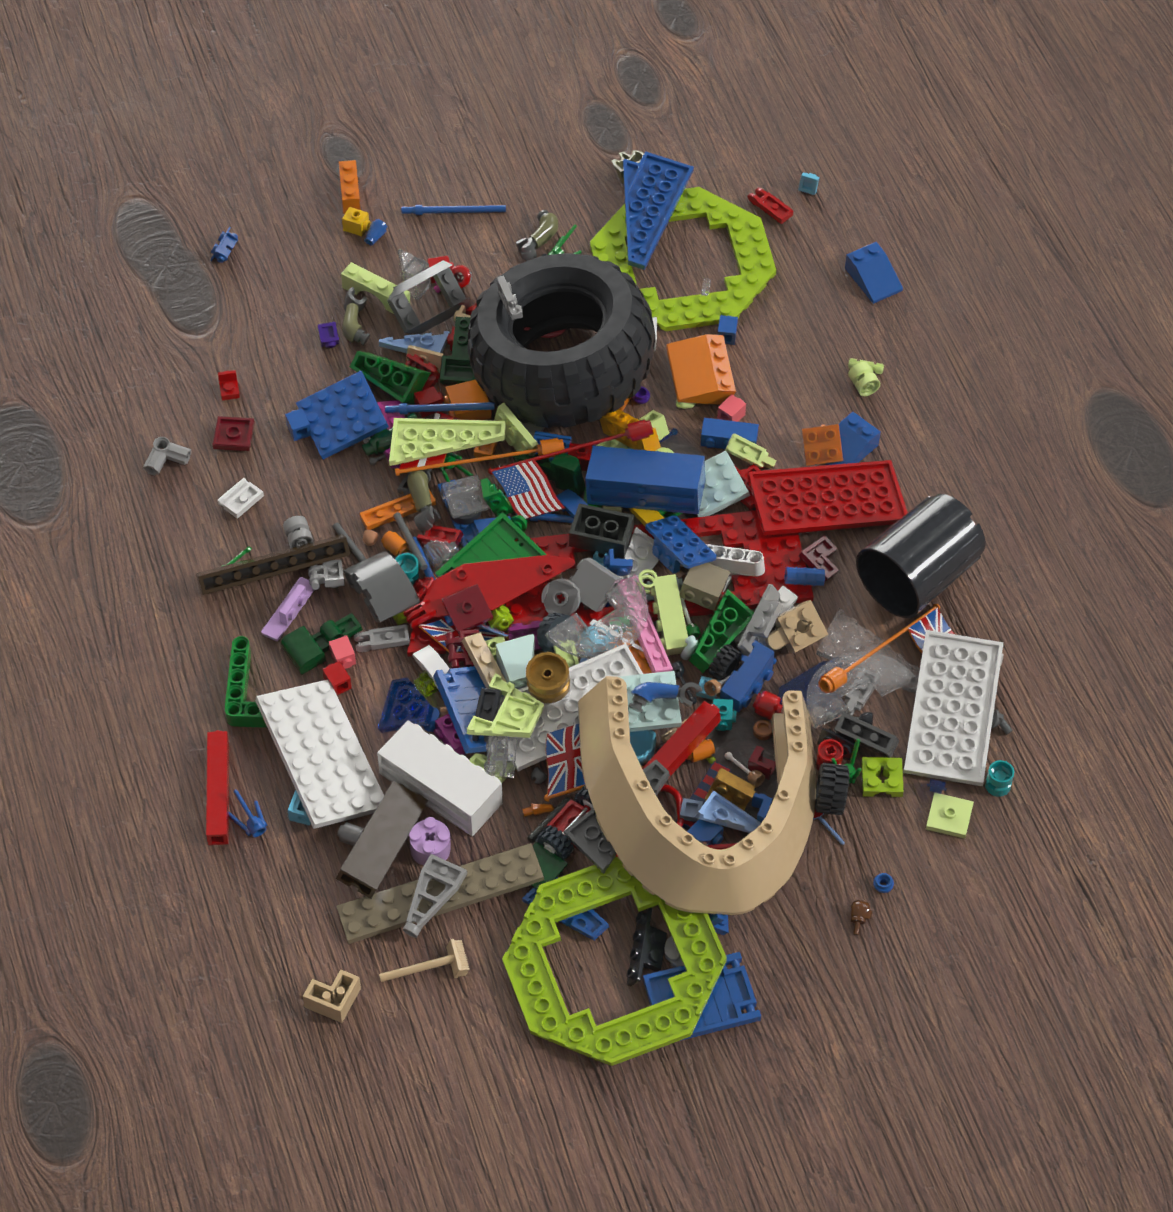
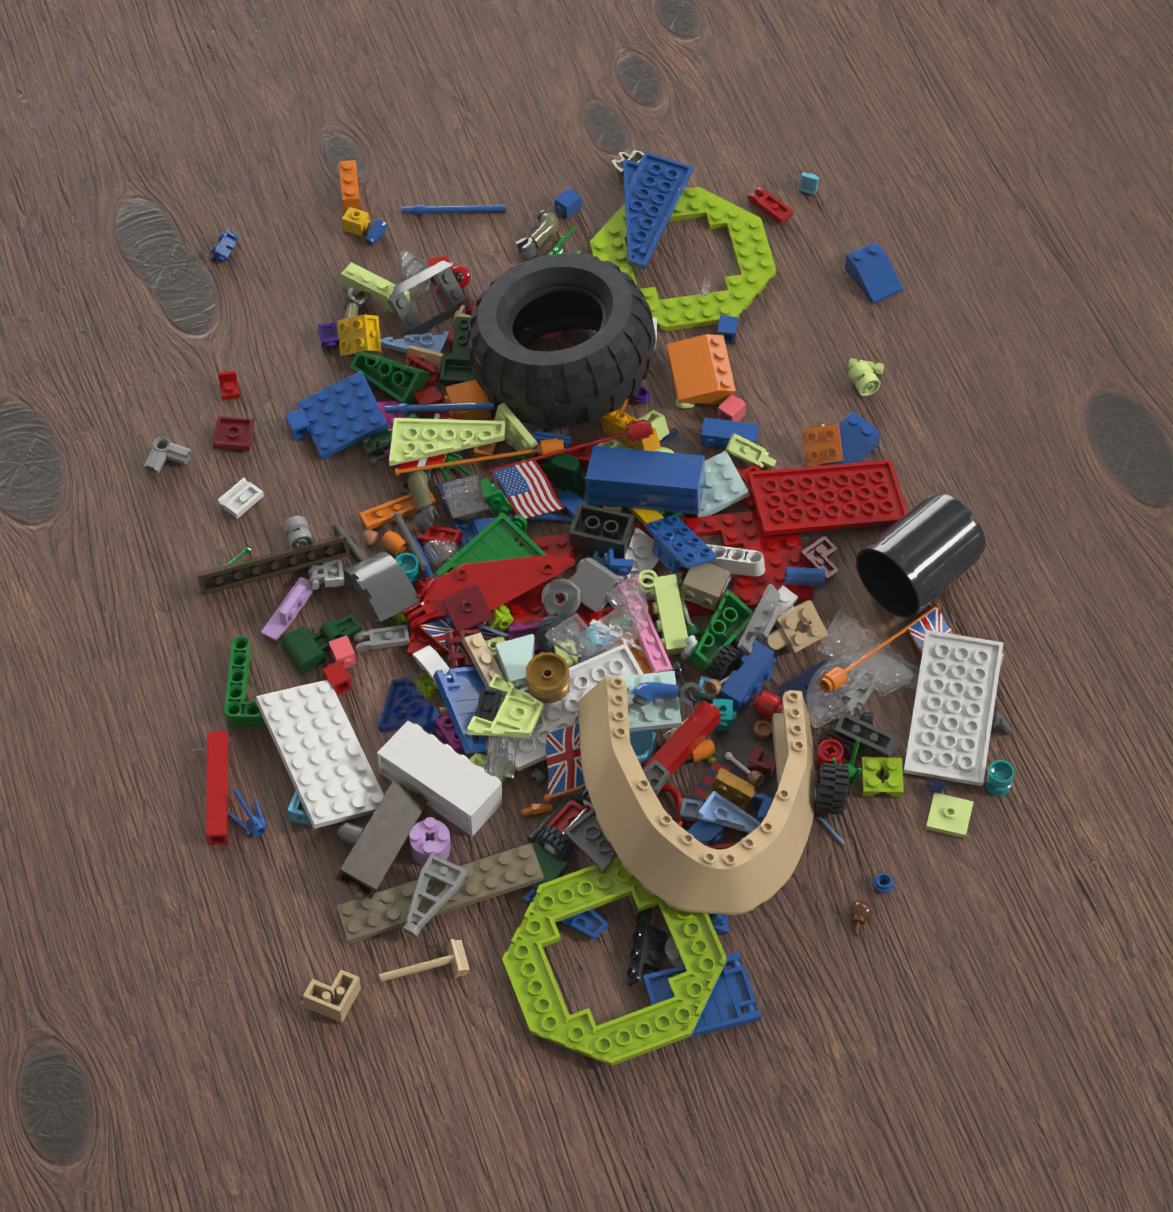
(359, 334): none -> yellow bracket
(508, 299): light grey hinge -> none
(568, 203): none -> blue brick

